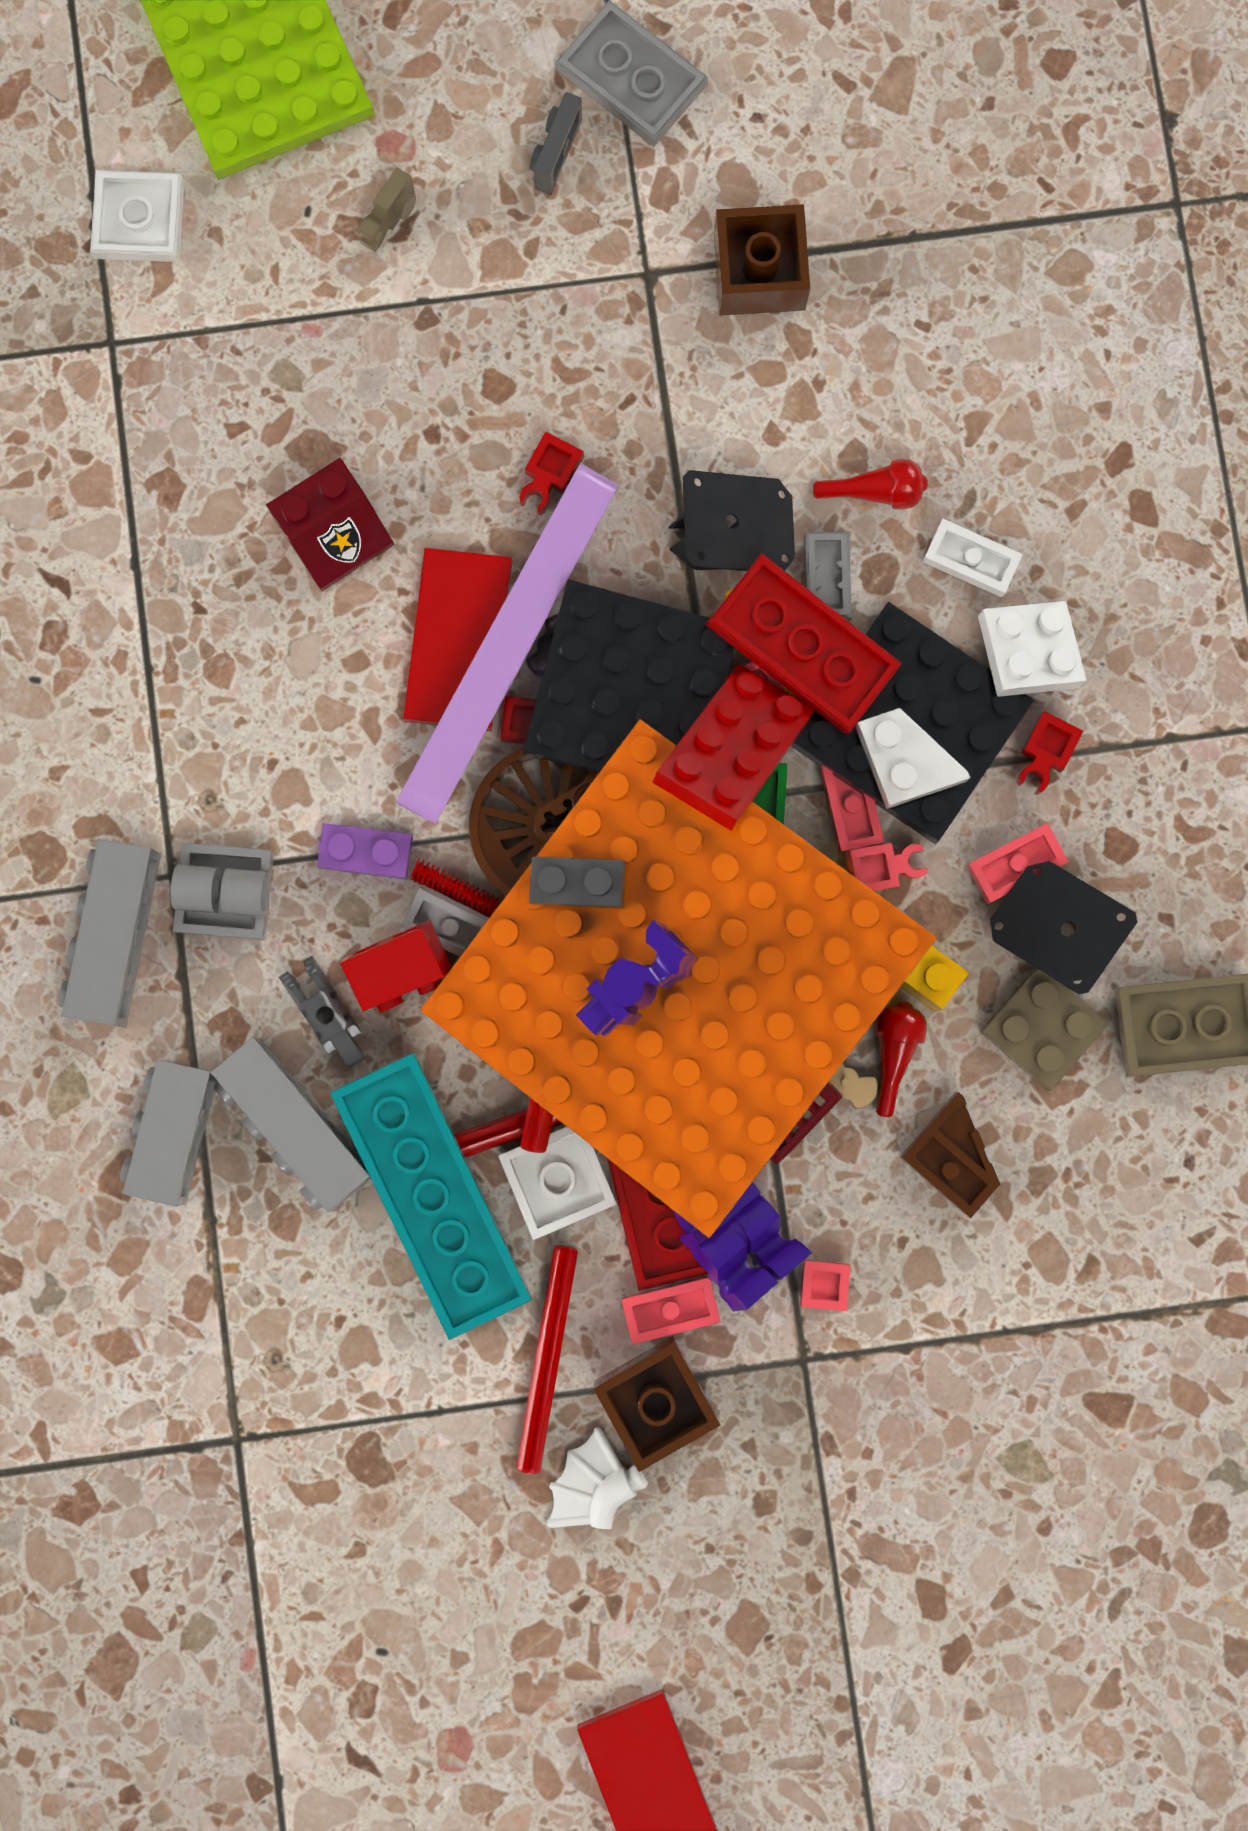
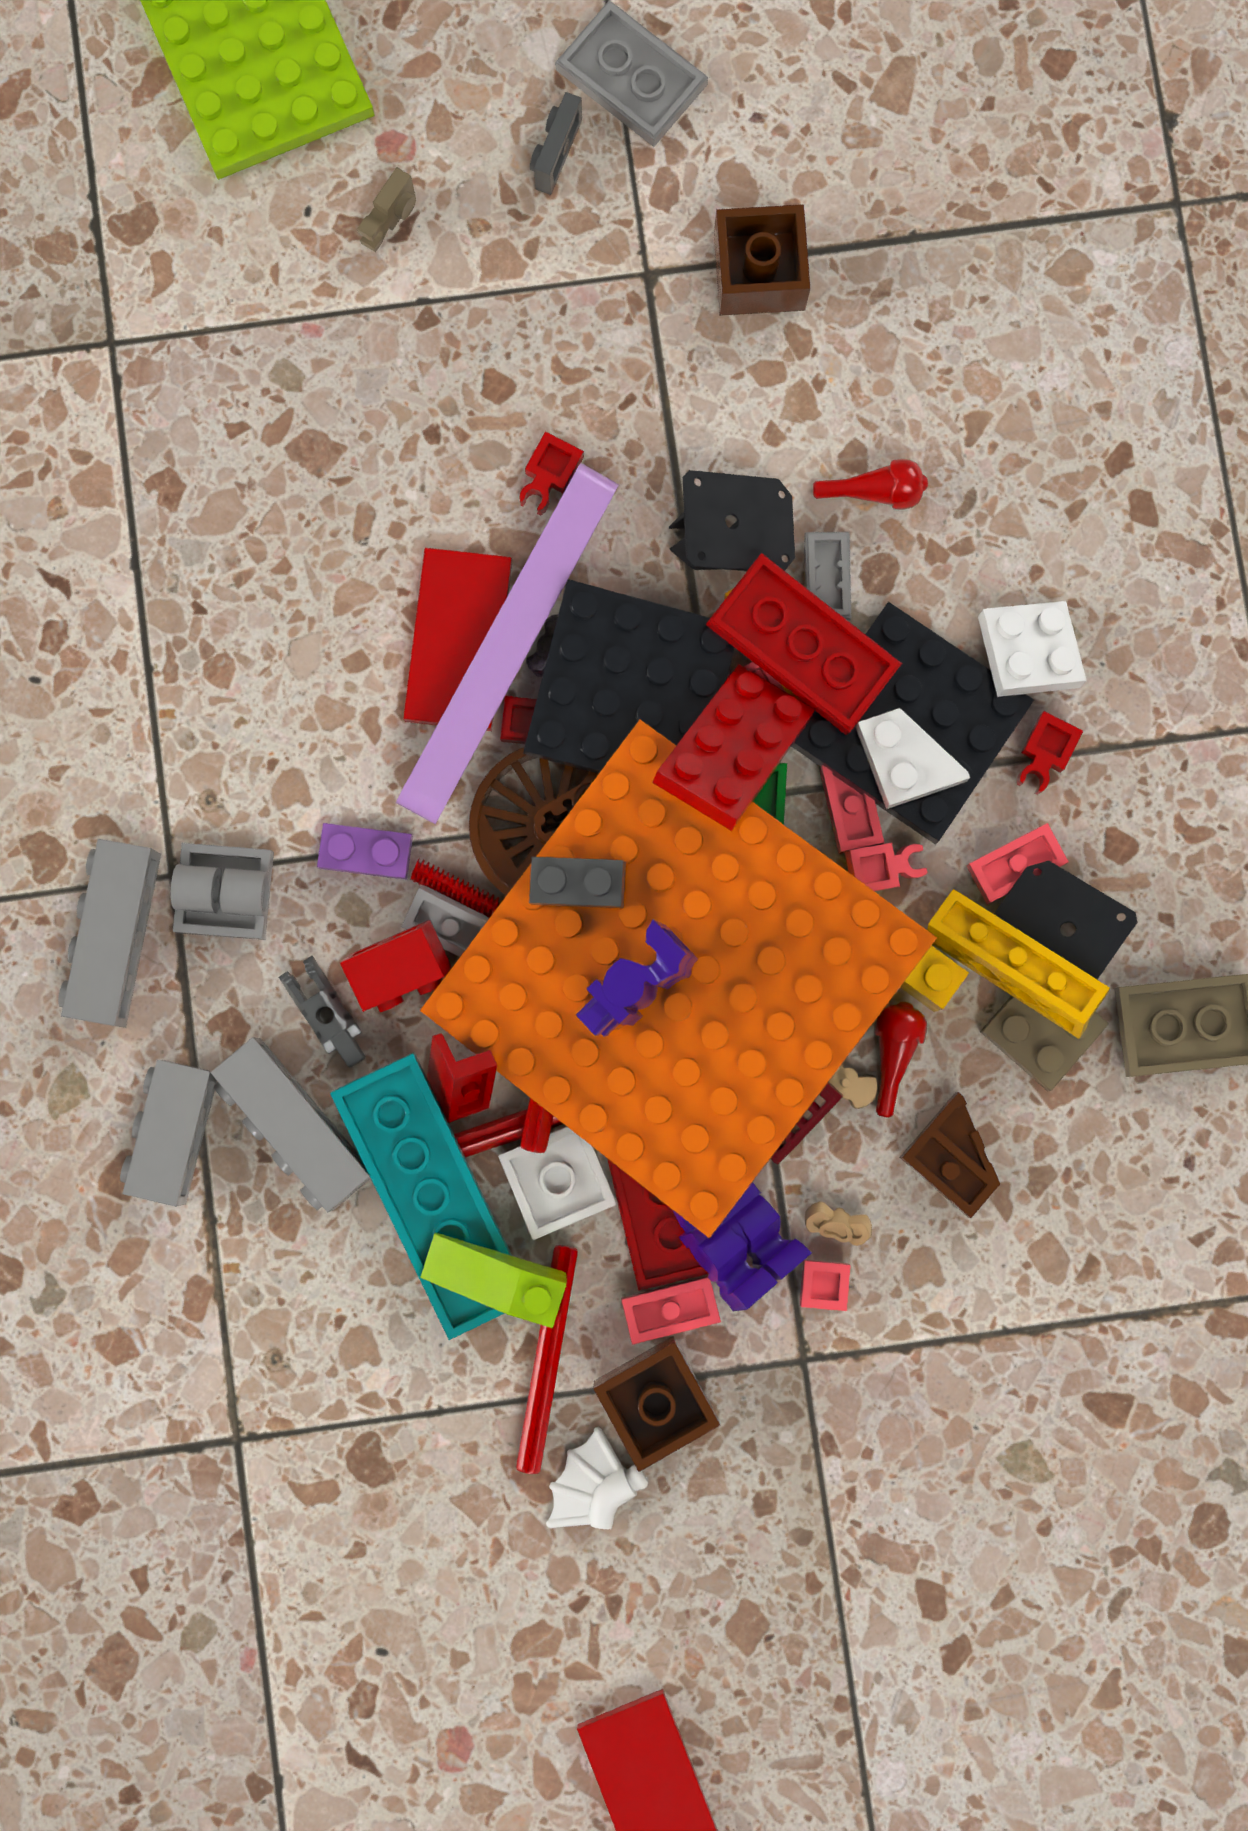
(137, 216): white tile -> none
(330, 524): dark red slope -> none
(460, 1085): none -> red panel
(496, 1279): none -> lime slope
(838, 1224): none -> tan piece
(972, 558): white plate -> none
(1016, 963): none -> yellow fence

